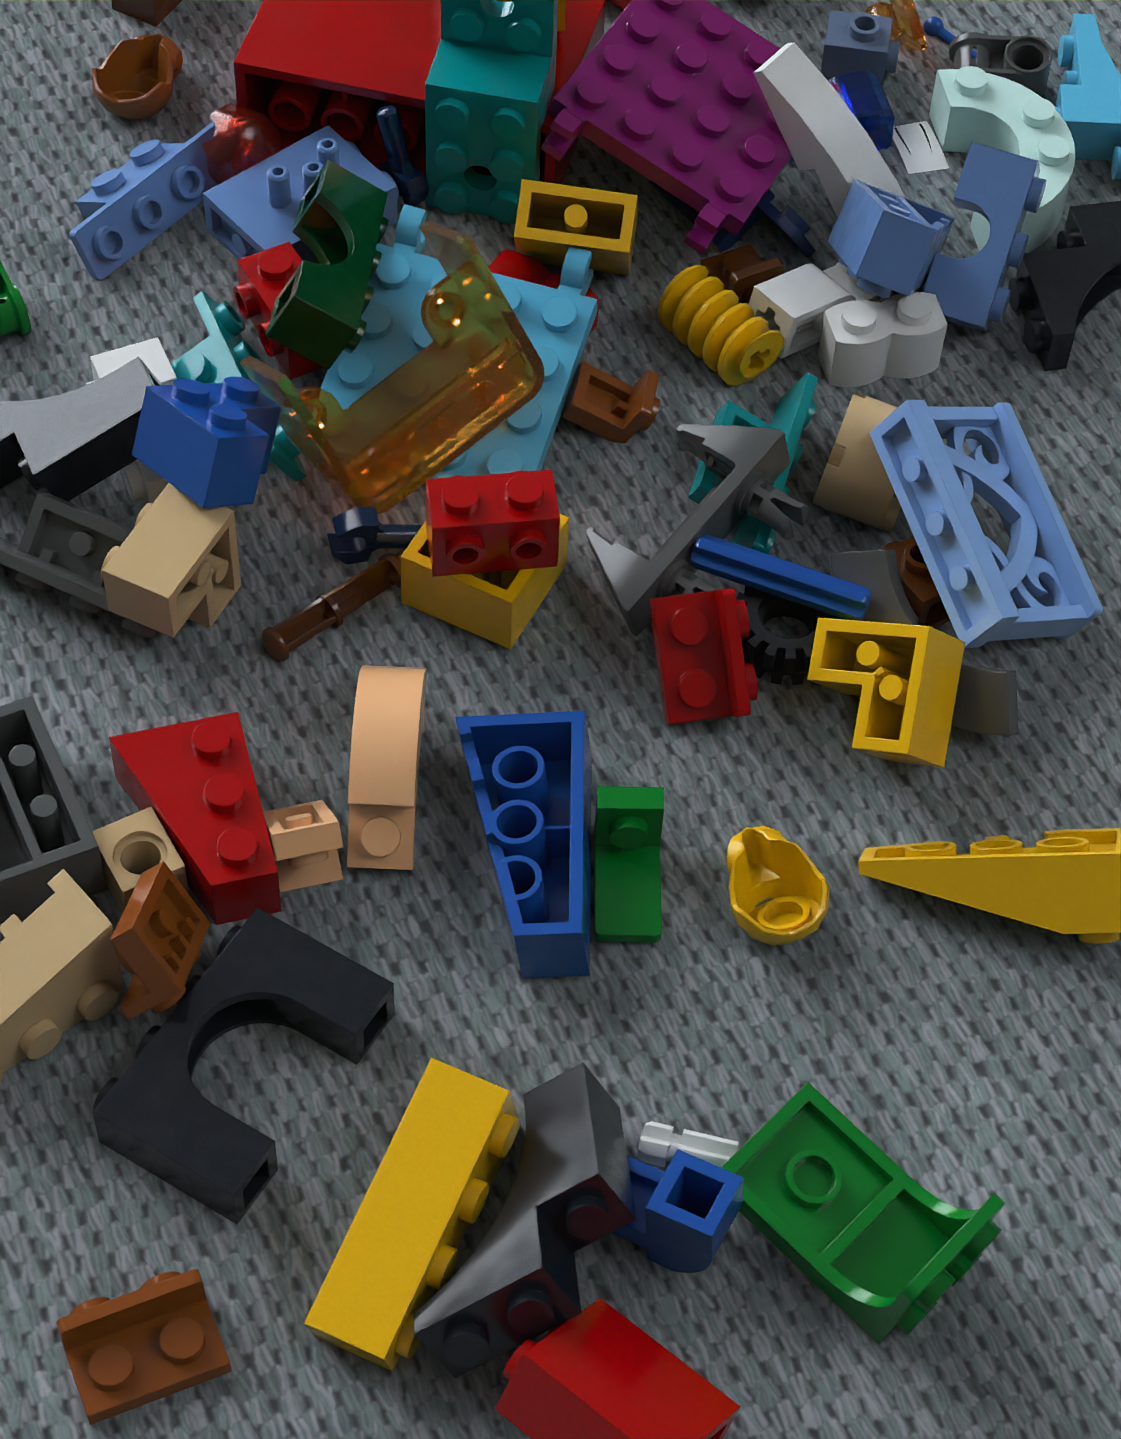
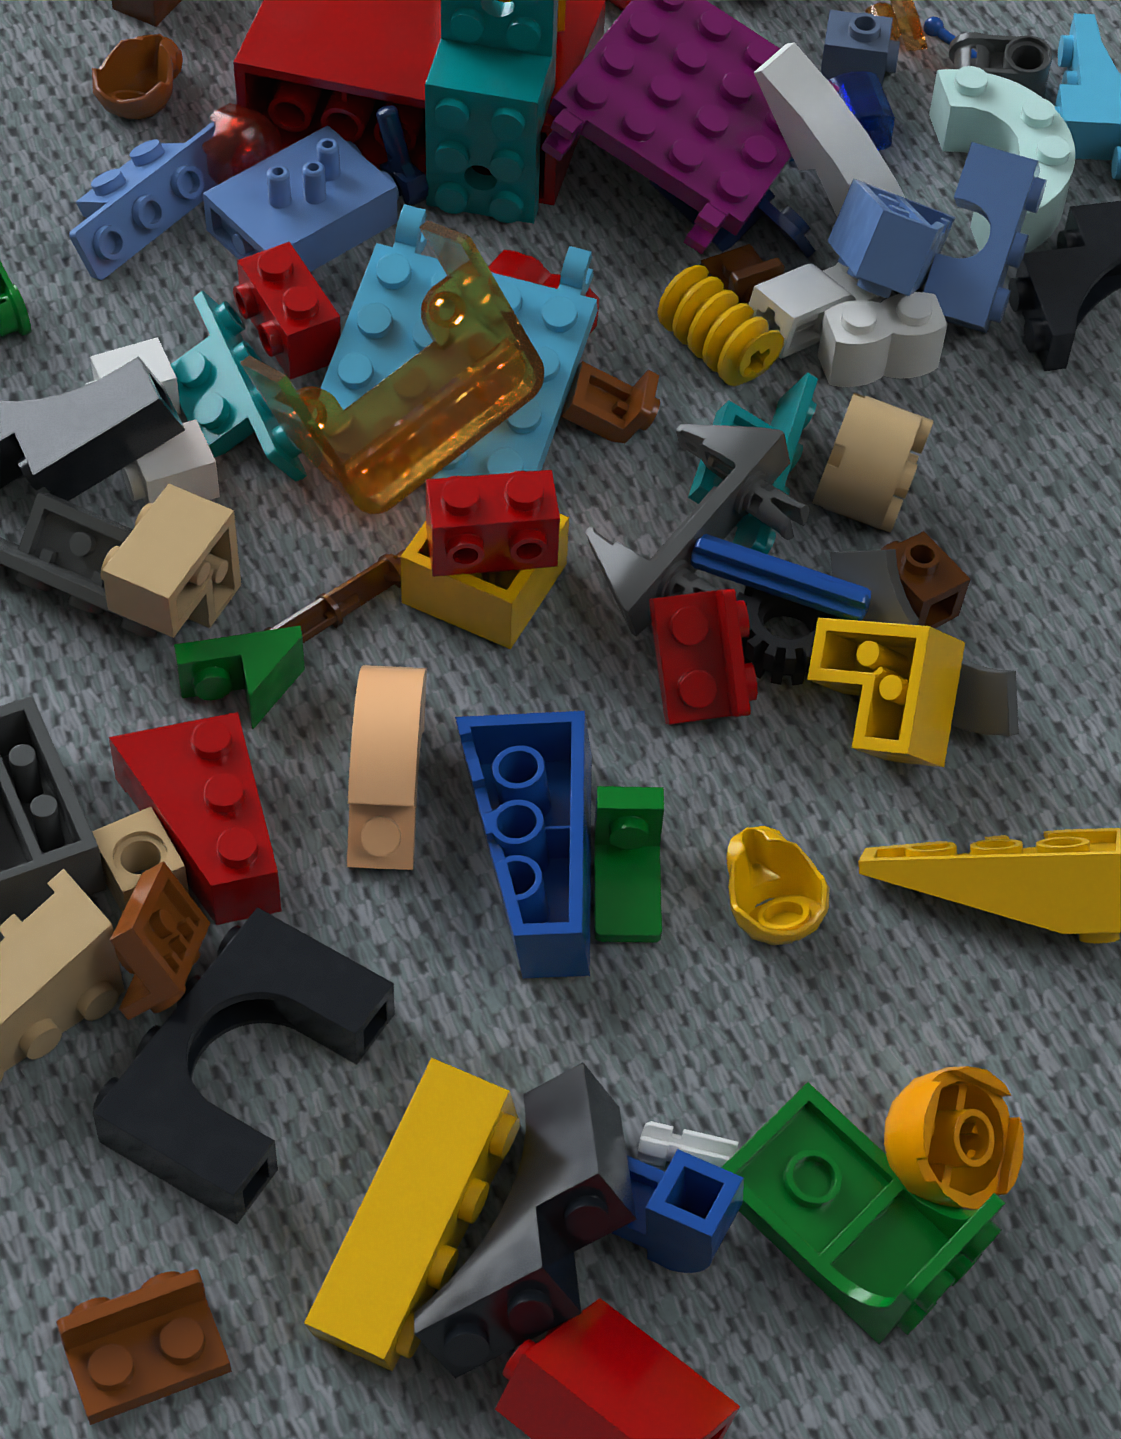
(208, 438): blue brick -> none
(256, 661): none -> green slope
(305, 844): light nougat slope -> none
(324, 301): dark green arch -> none
(361, 533): dark blue bar -> none
(586, 218): yellow brick -> none
(919, 148): white sticker -> none
(954, 1137): none -> light orange cylinder
(965, 565): light blue fence -> none

